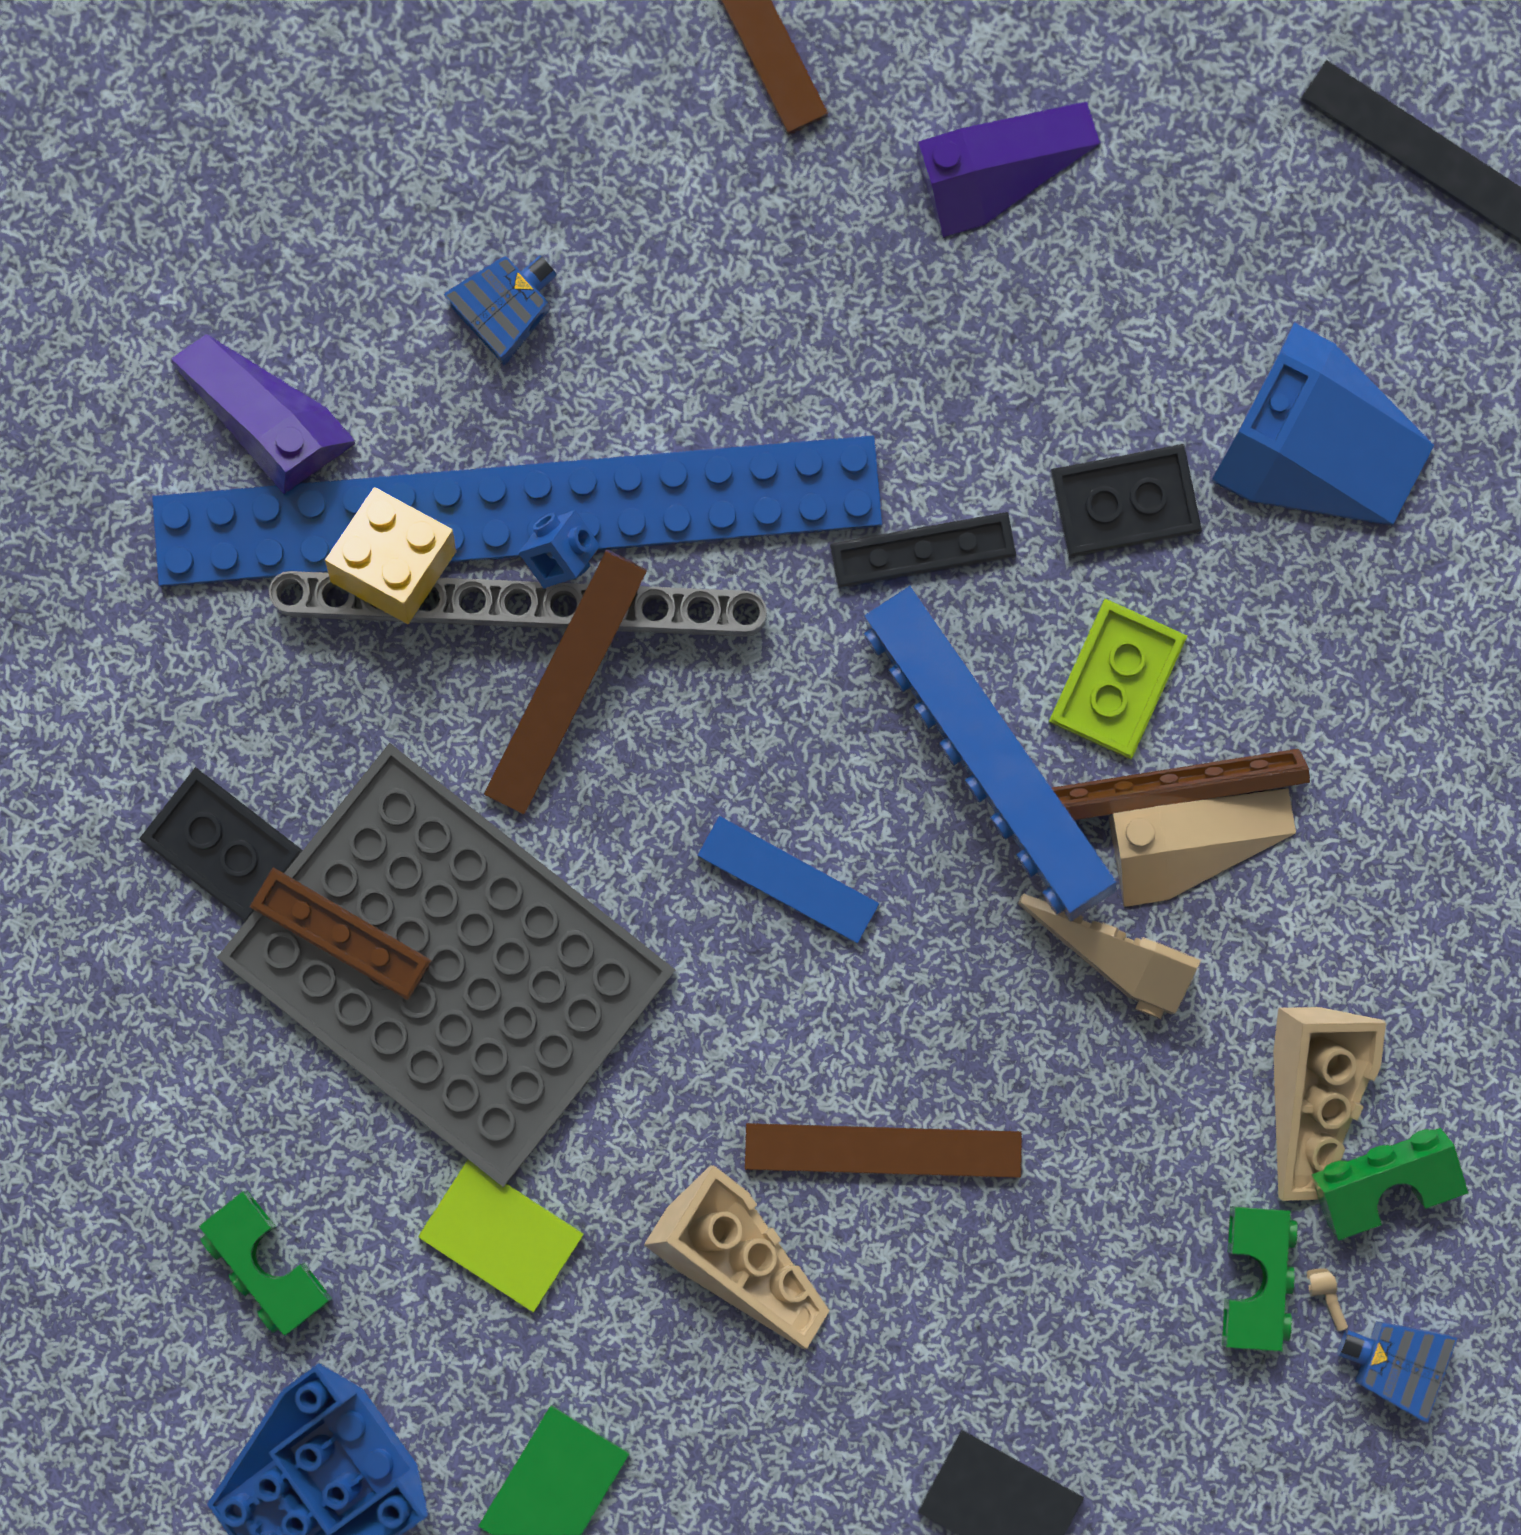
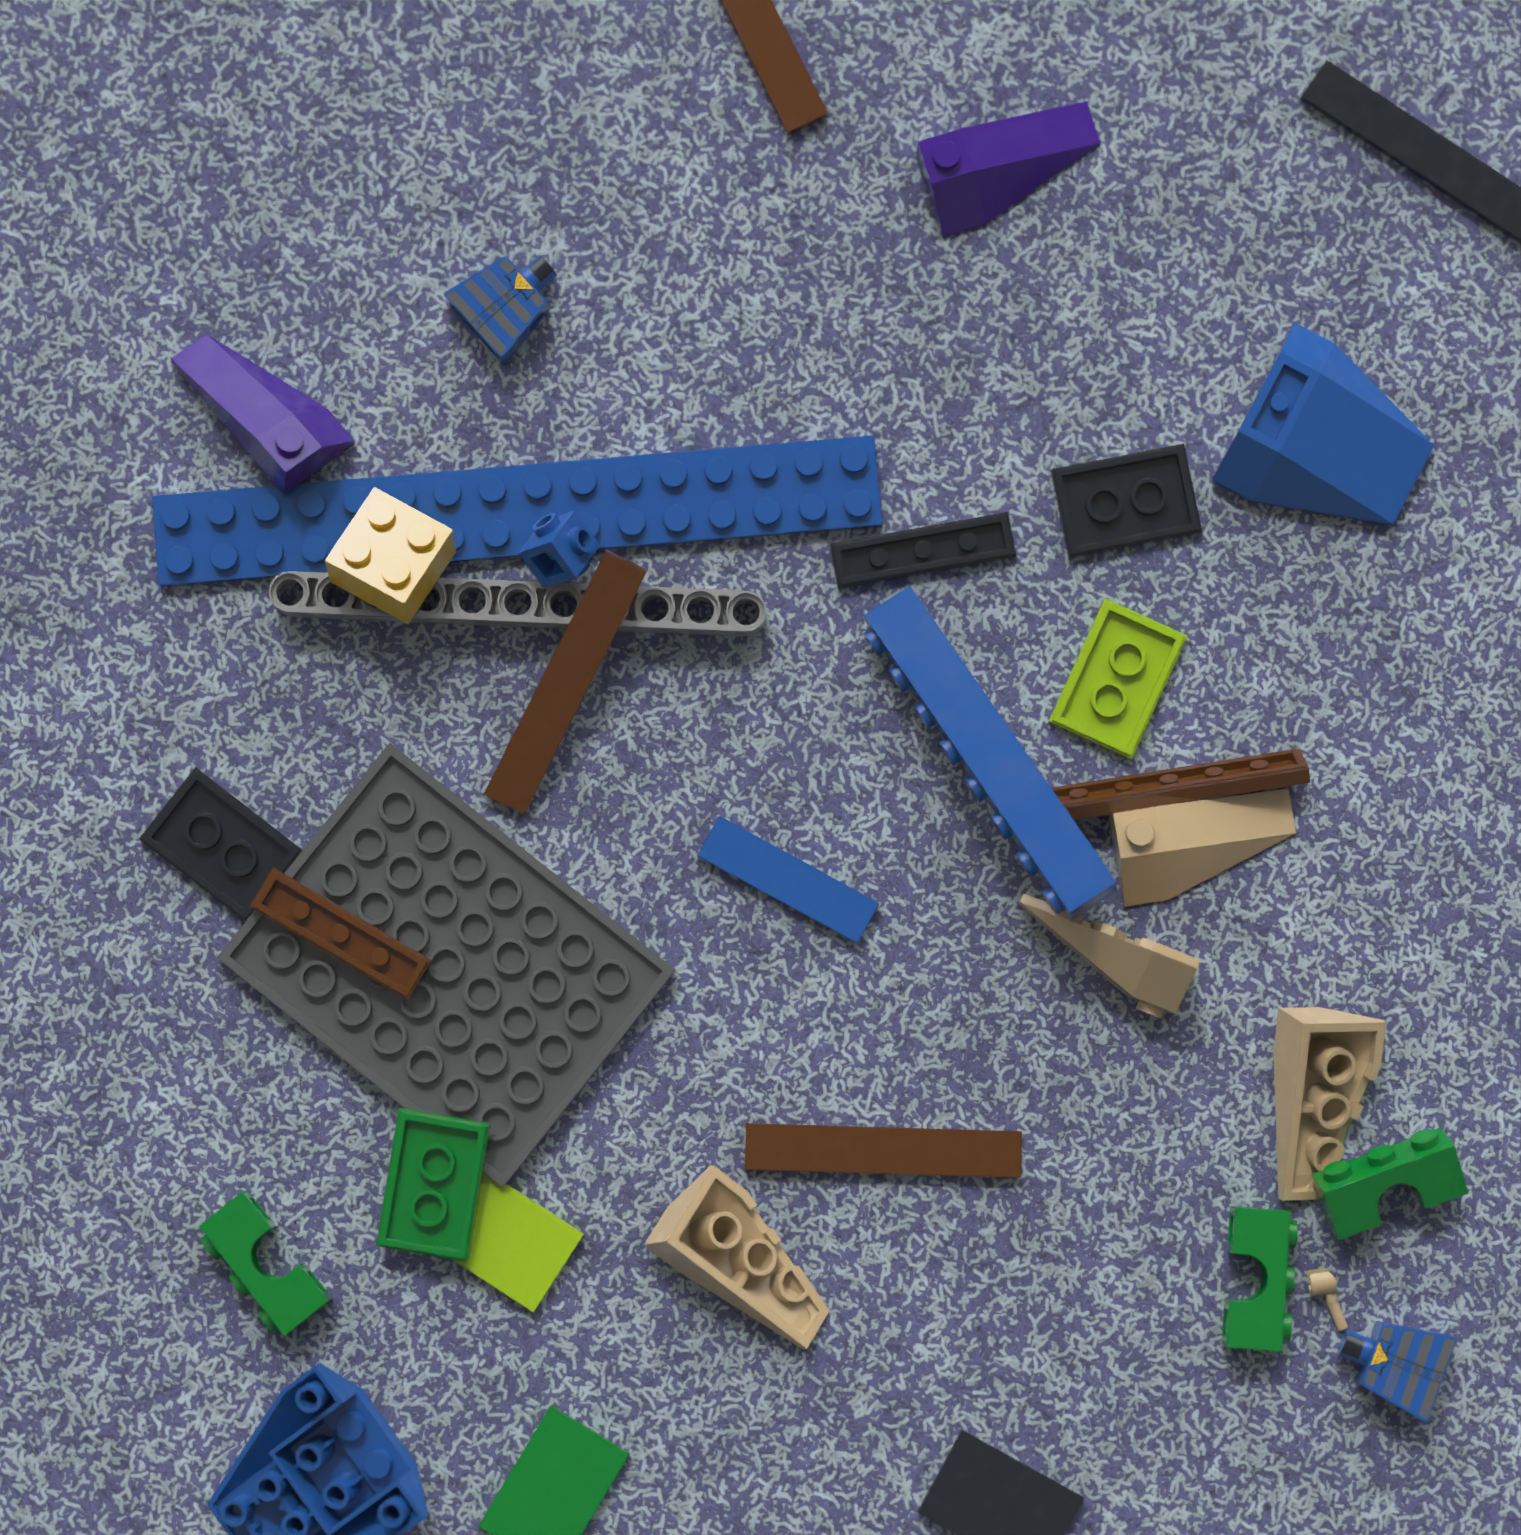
(433, 1184): none -> green tile

